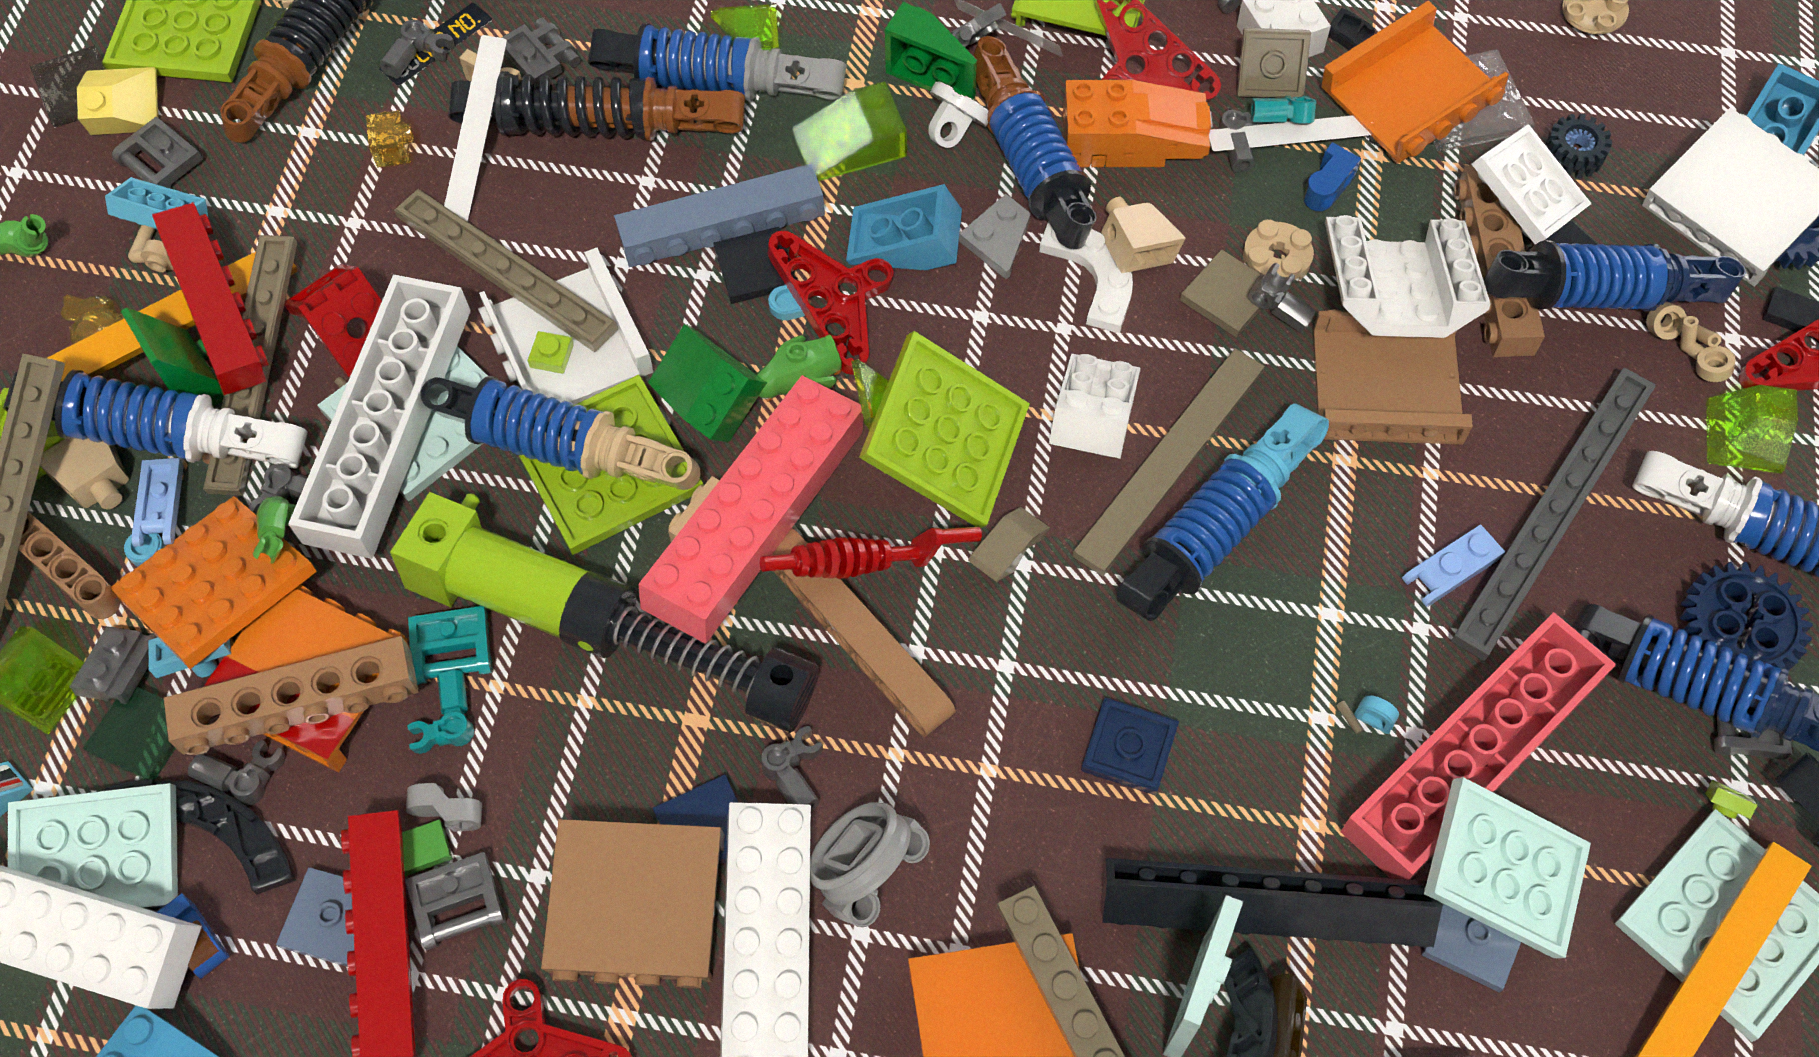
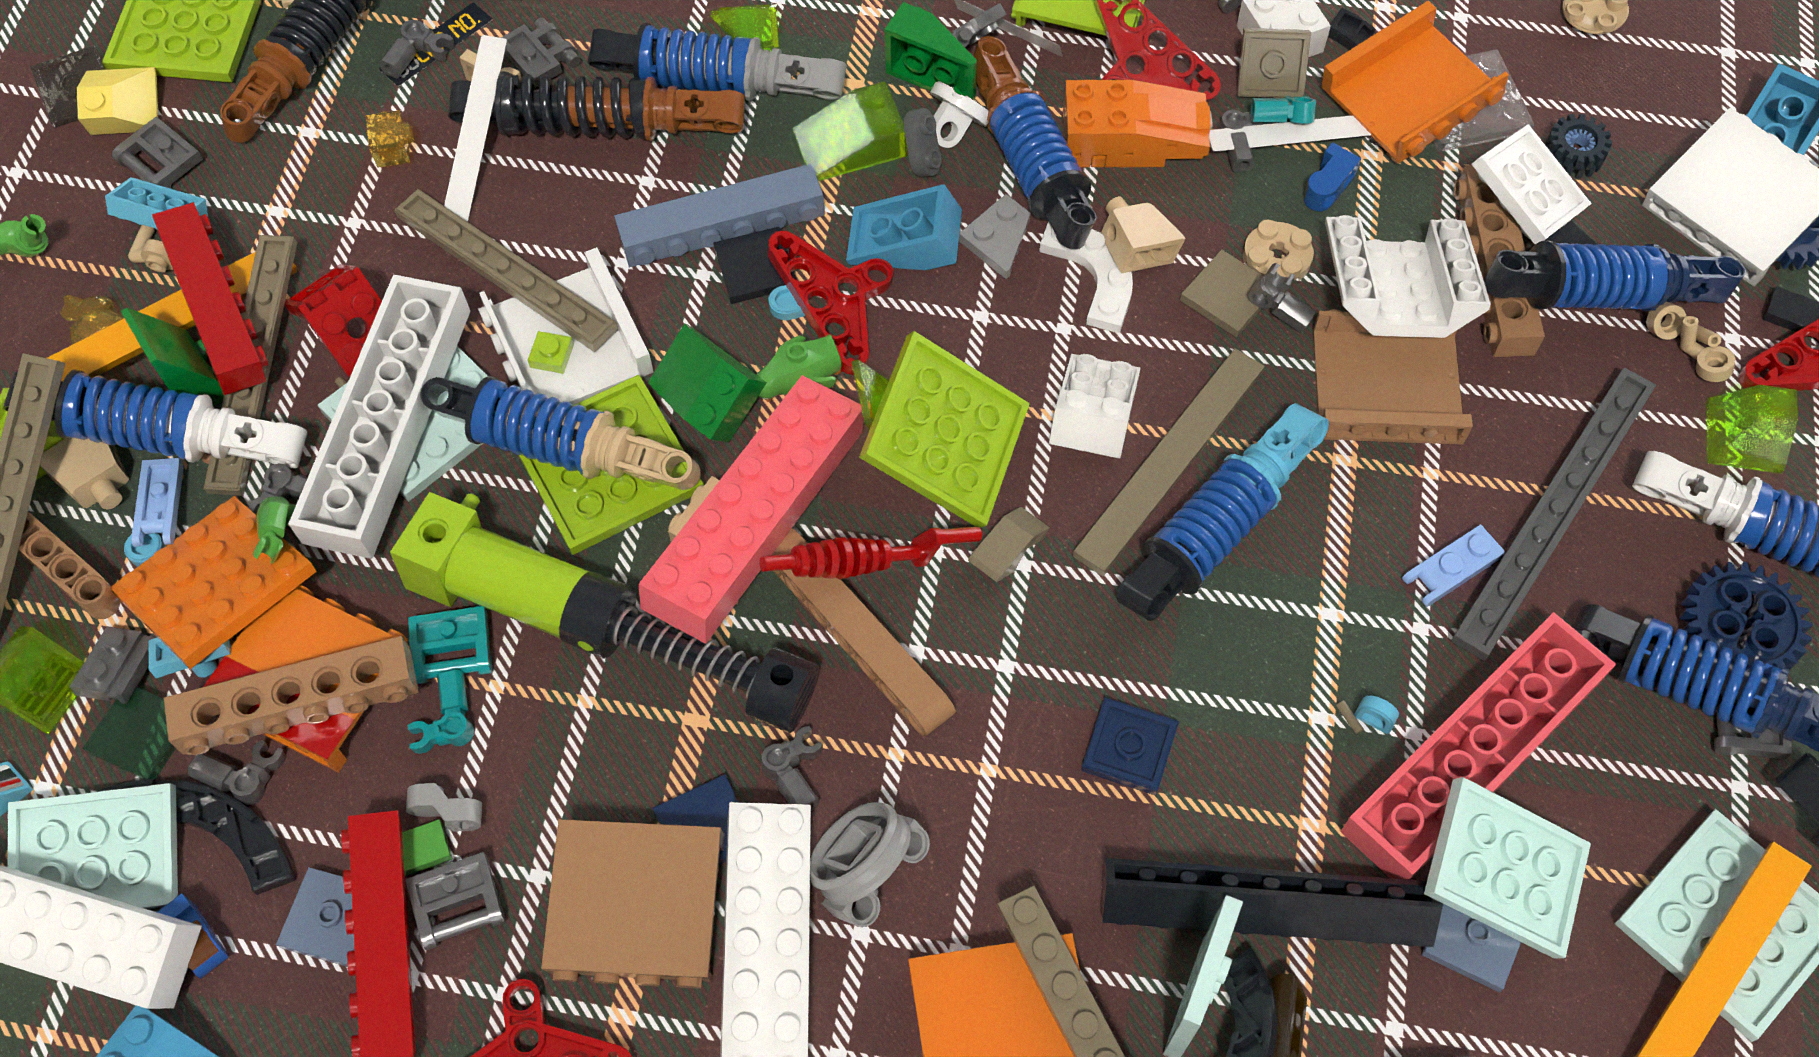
(922, 142): none -> dark grey plate
(1730, 801): lime plate -> none

